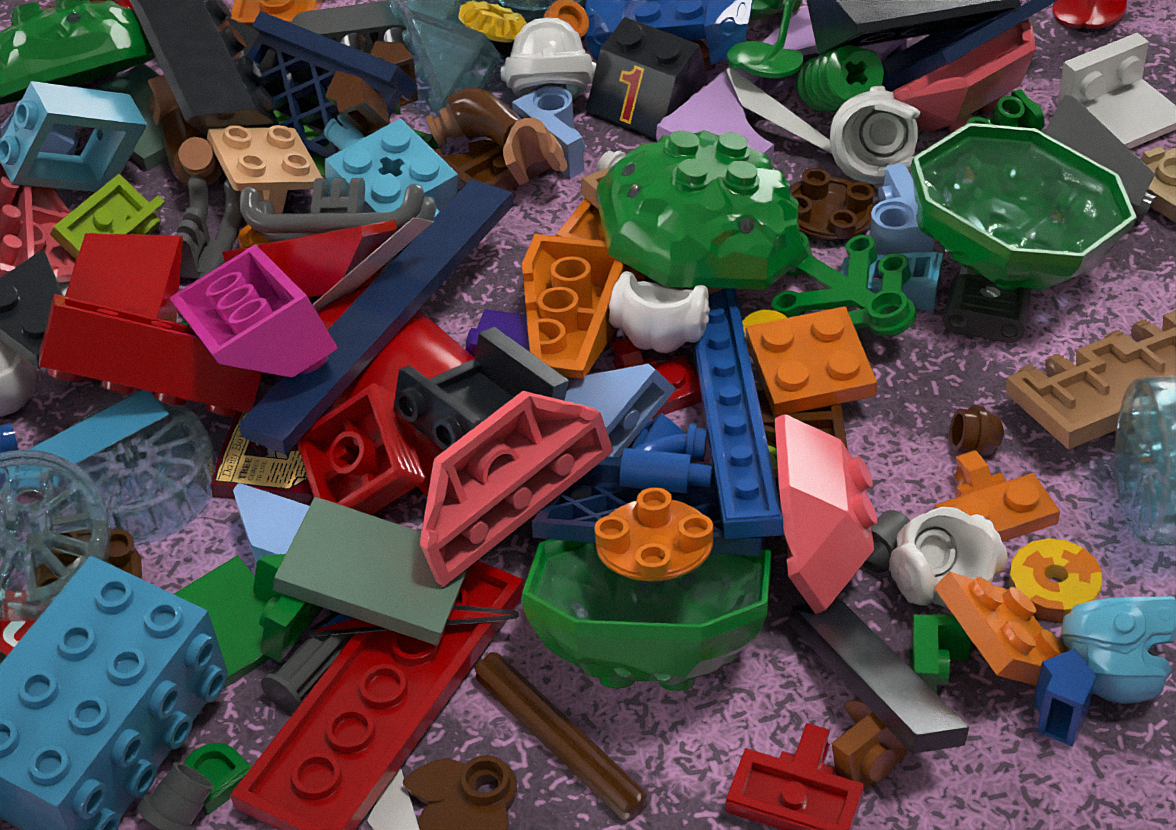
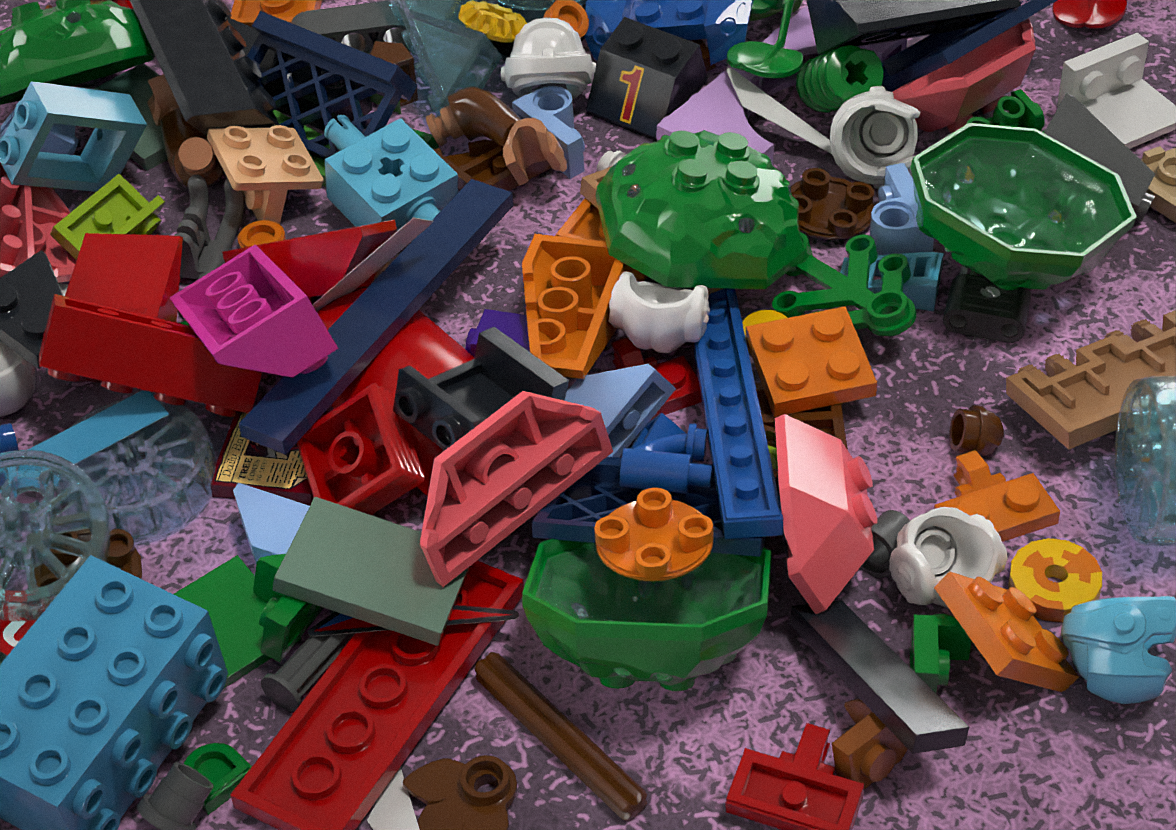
(330, 212): dark grey piece -> none
(358, 103): reddish brown piece -> none
(1063, 696): blue piece -> none

